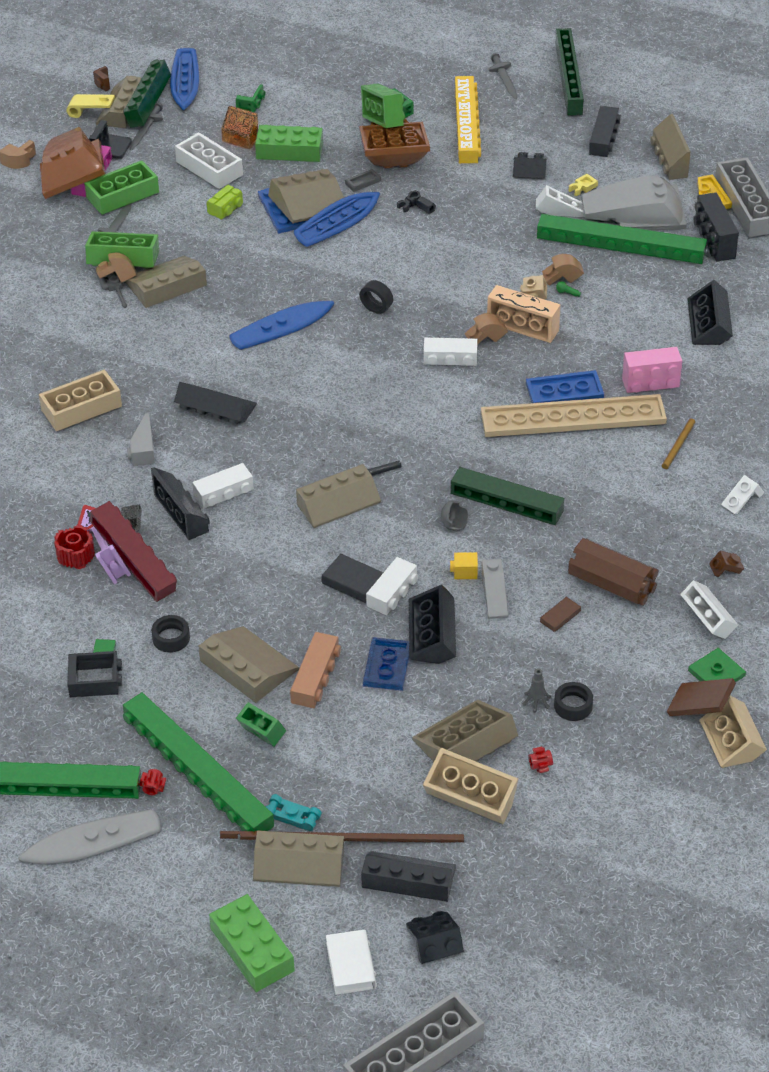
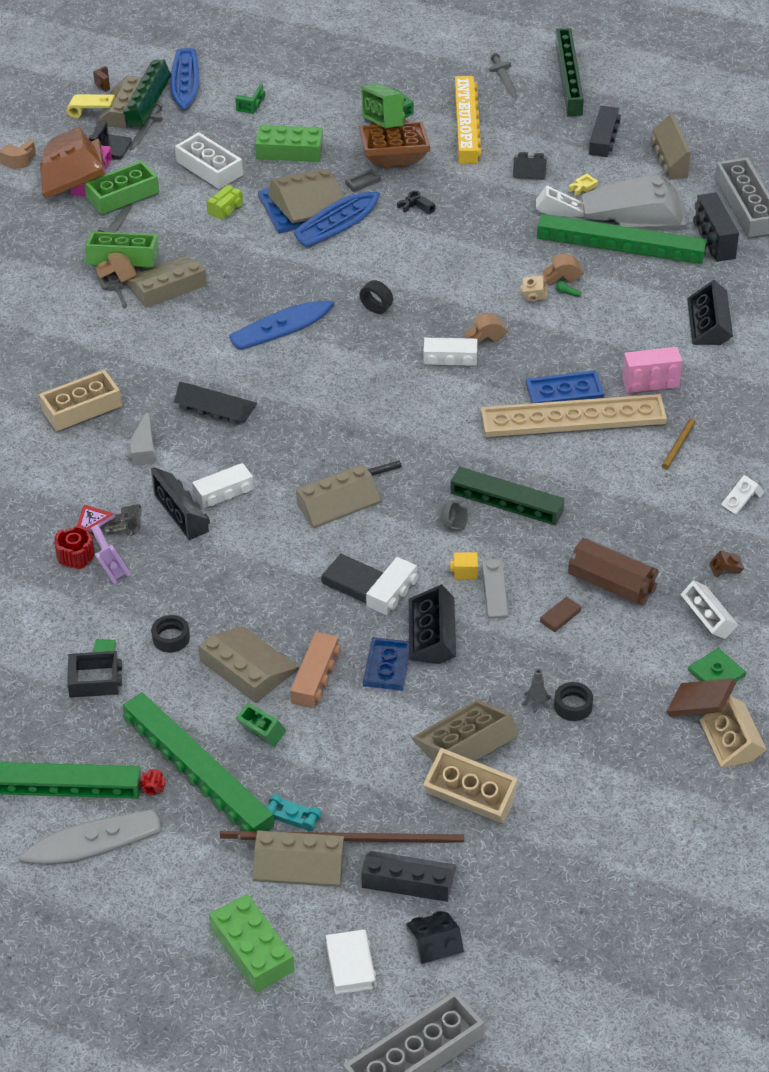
(133, 551): dark red brick -> none
(240, 127): clear orange slope -> none
(525, 313): light nougat brick -> none
(540, 759): red gear -> none
(709, 184): yellow wing -> none

